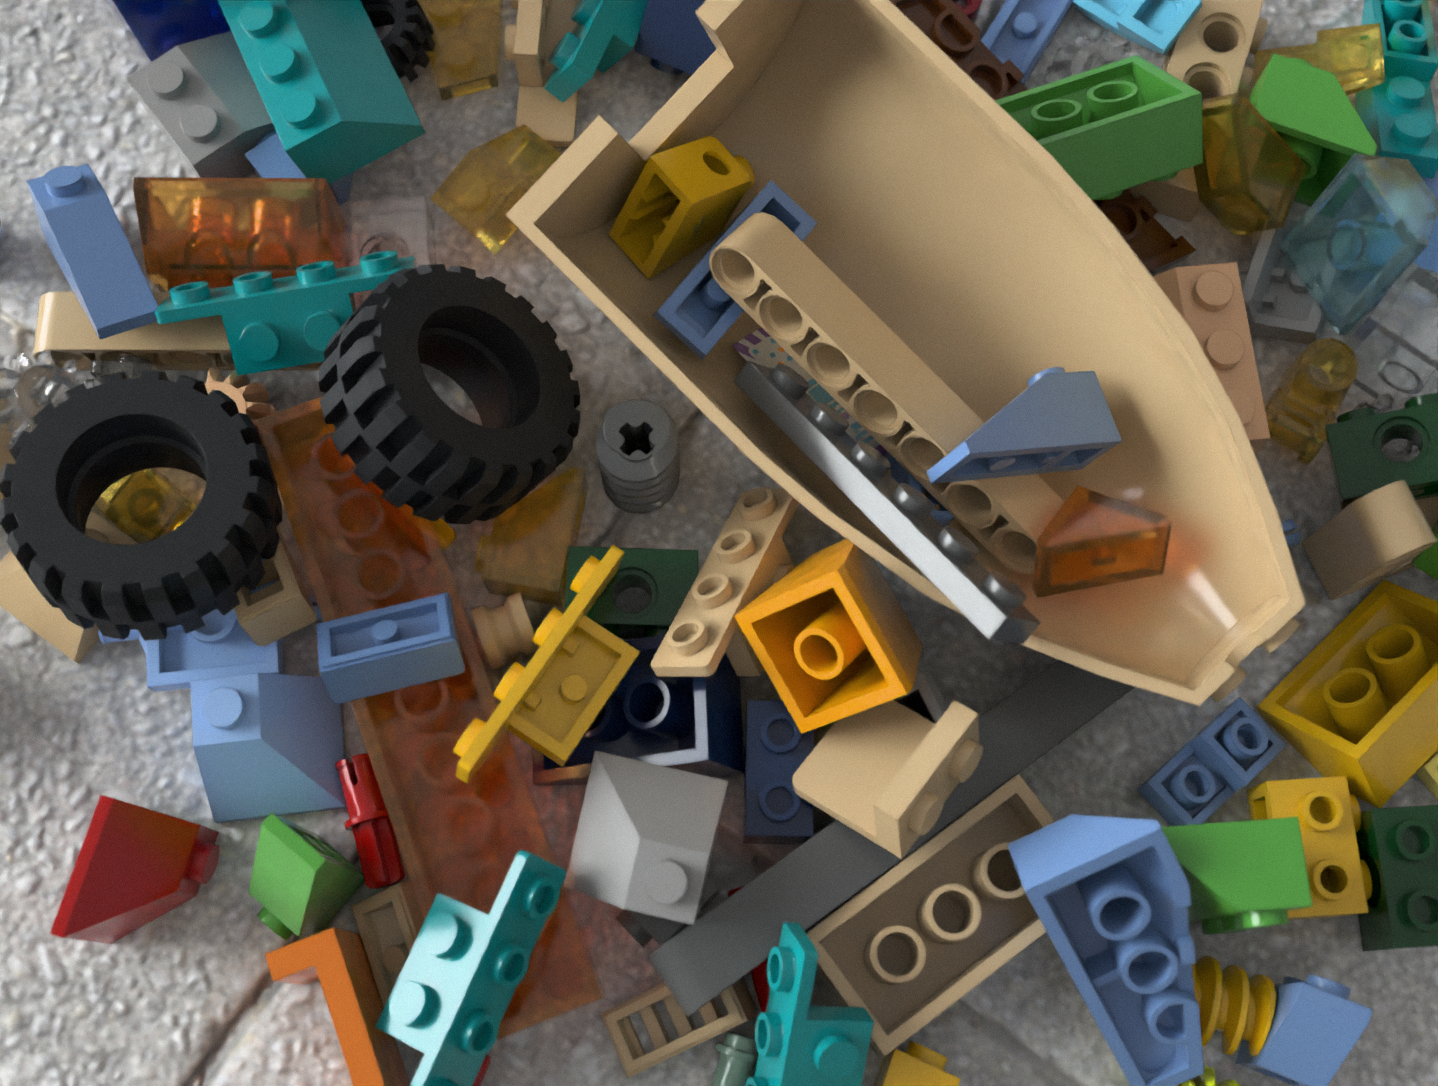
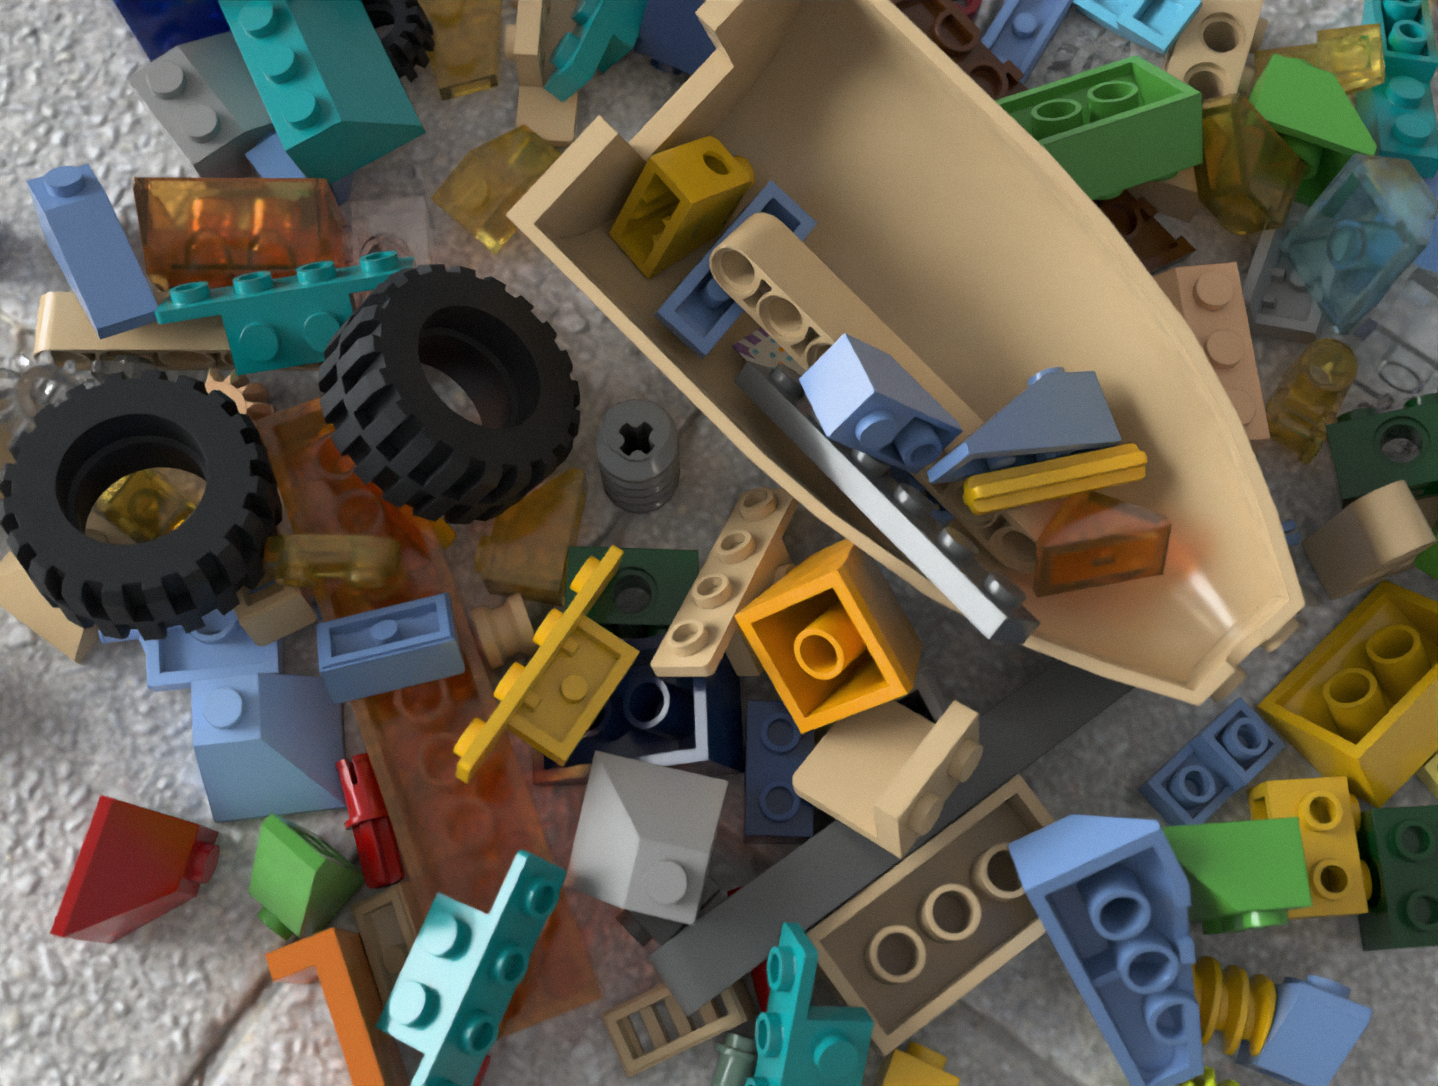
(357, 558): none -> clear yellow plate
(877, 406): none -> medium blue slope
(1054, 479): none -> yellow axle

